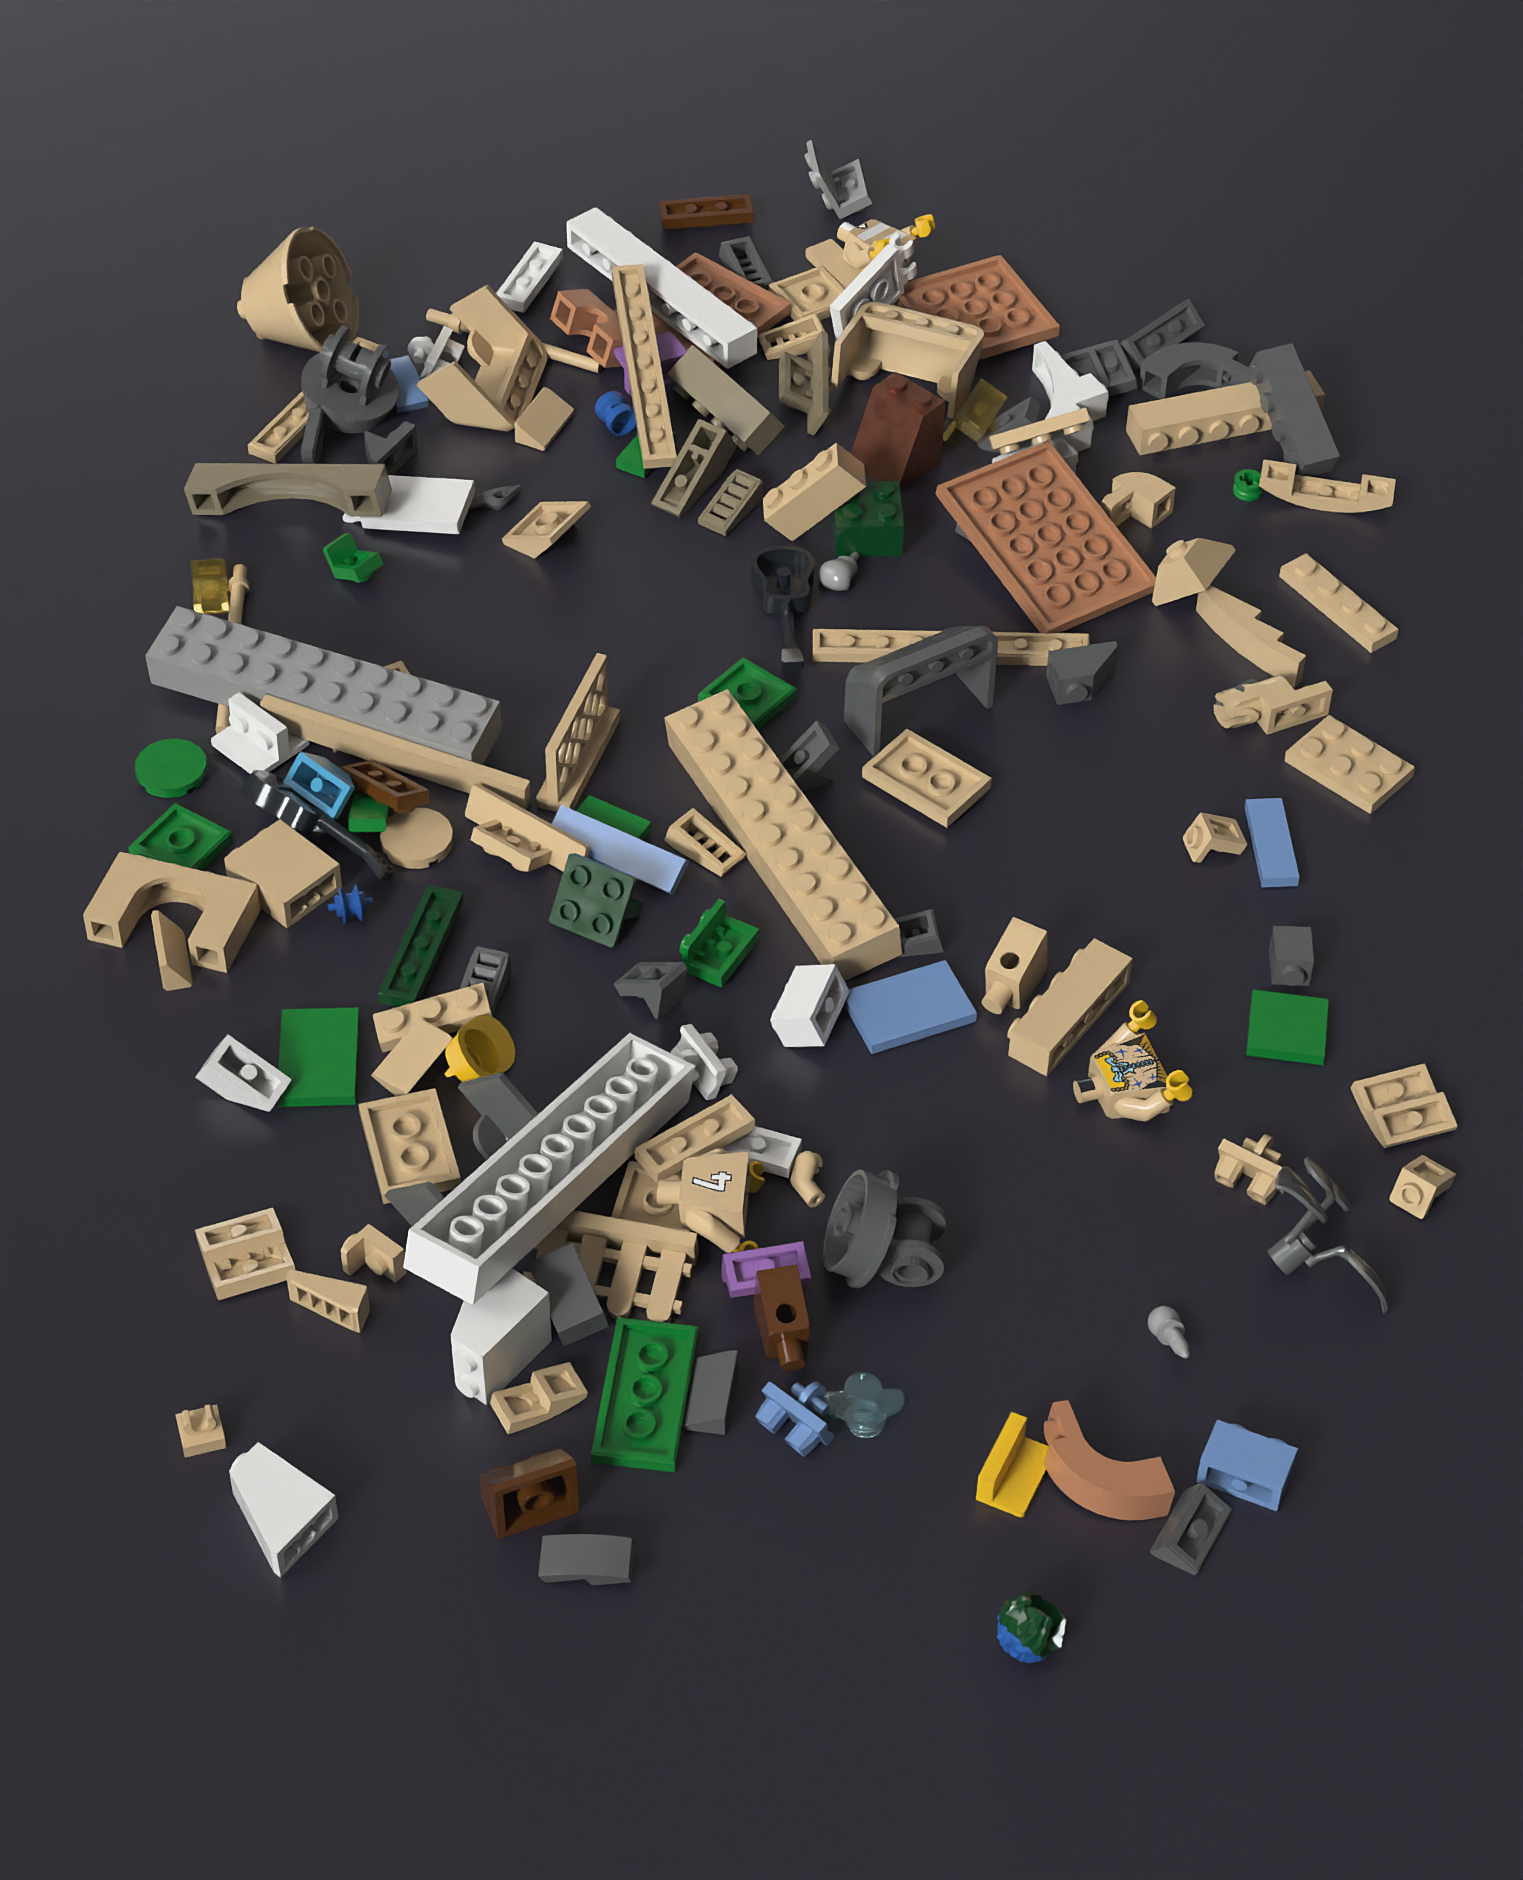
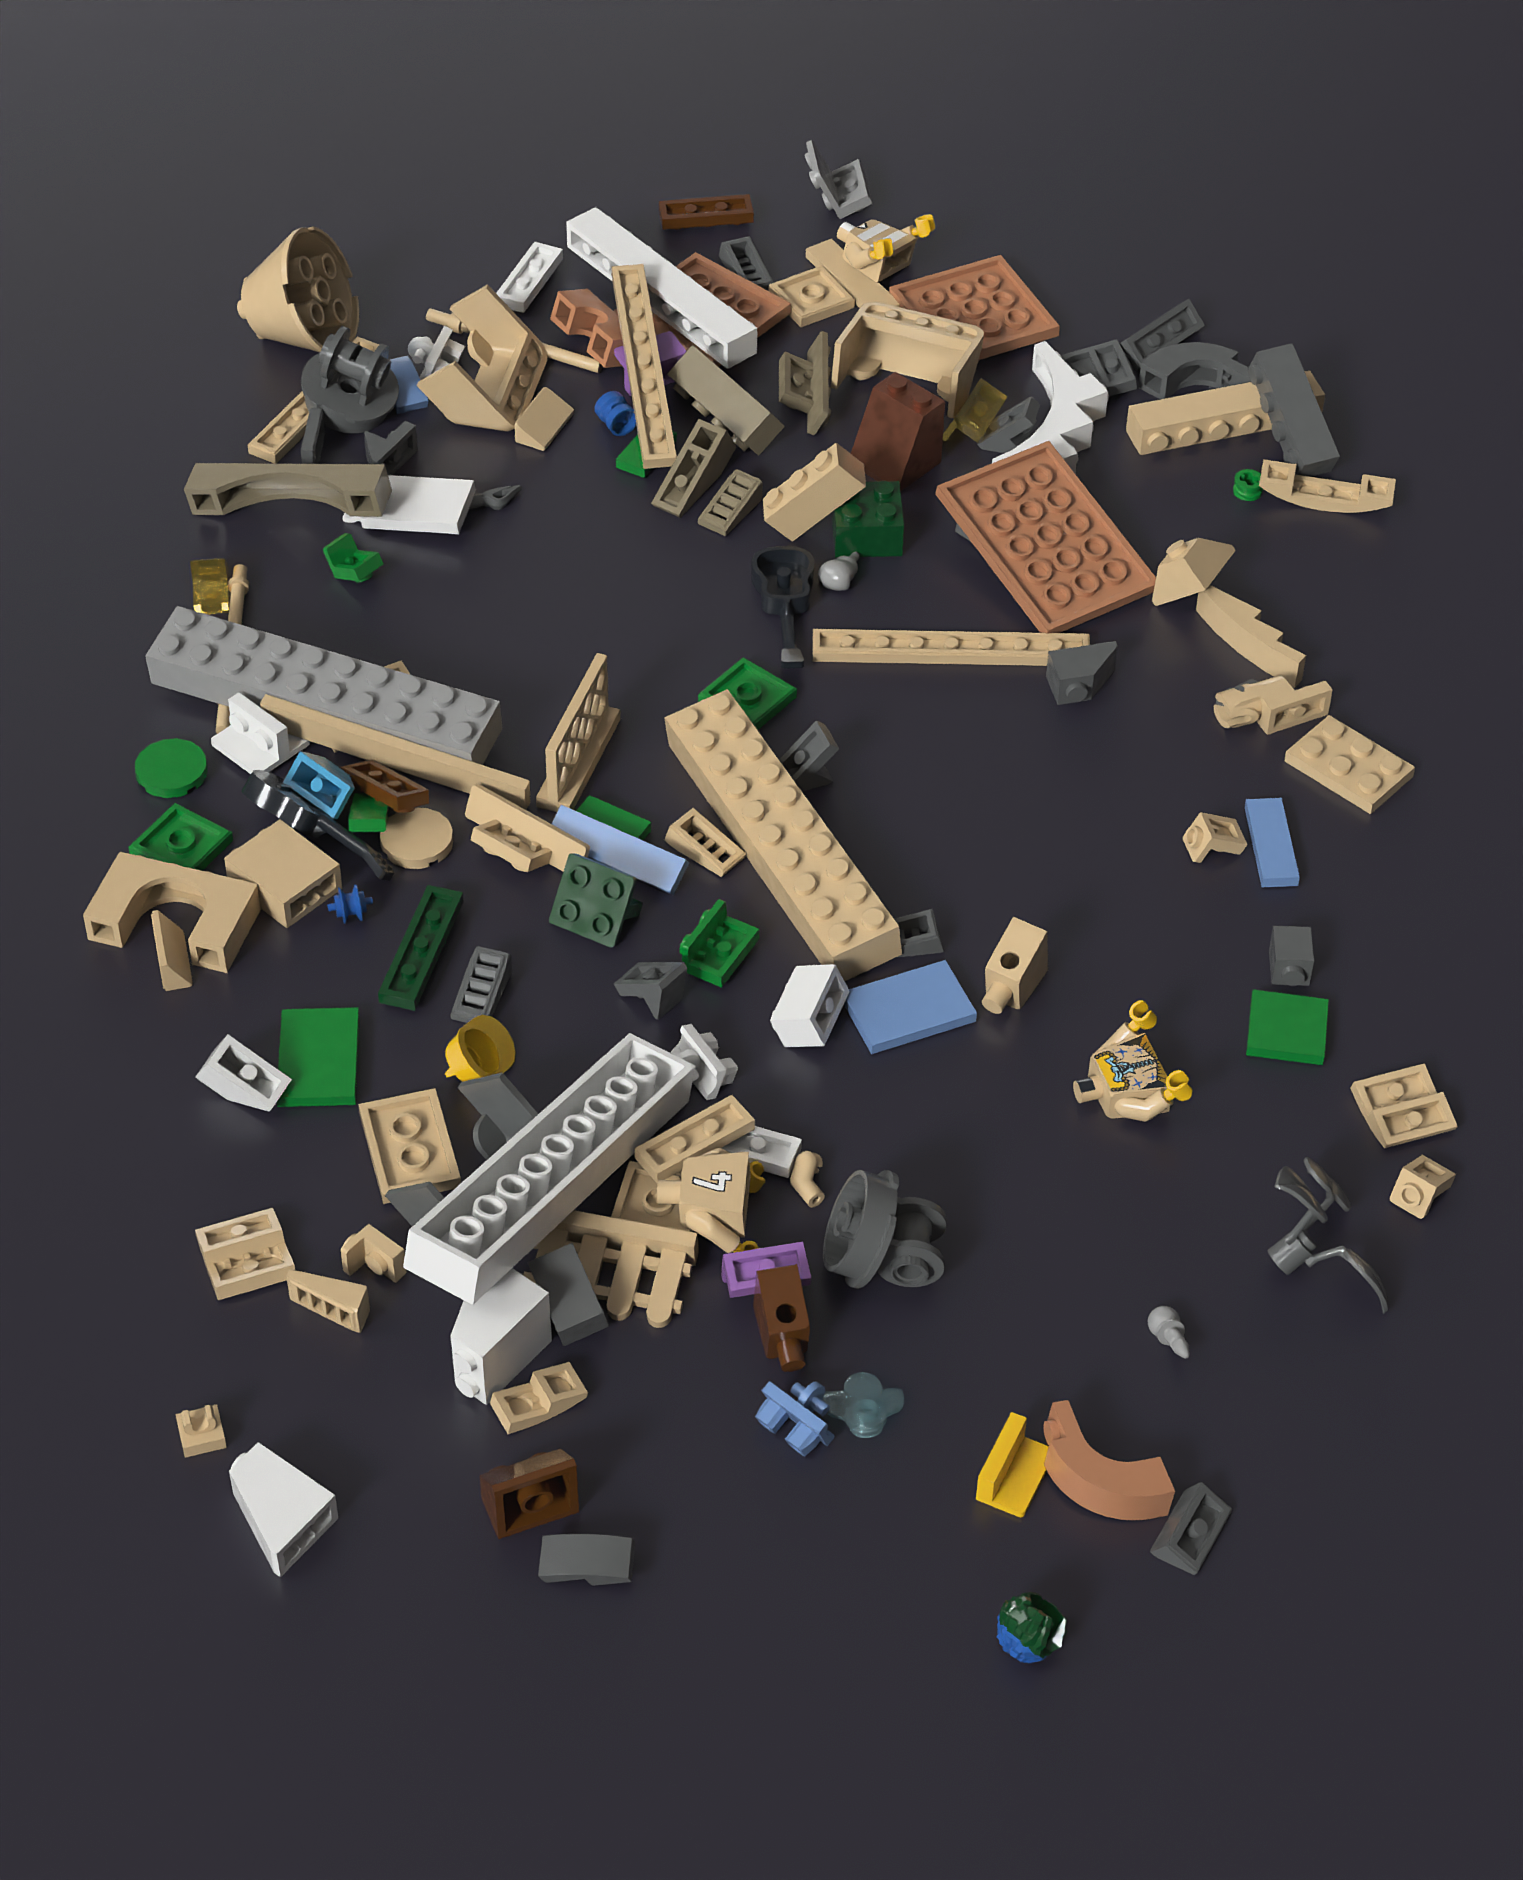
(411, 1057): tan slope -> none
(444, 1011): tan plate -> none
(544, 526): tan slope -> none
(645, 1395): green tile -> none
(711, 1392): dark grey slope -> none
(799, 333): tan slope -> none
(879, 282): white tile -> none
(926, 777): tan plate -> none
(958, 649): dark grey windscreen -> none
(1039, 431): tan wing -> none
(1069, 1006): tan brick -> none
(1139, 496): tan brick -> none
(1247, 1465): medium blue brick -> none
(1253, 1160): tan hips -> none
(1338, 603): tan plate -> none

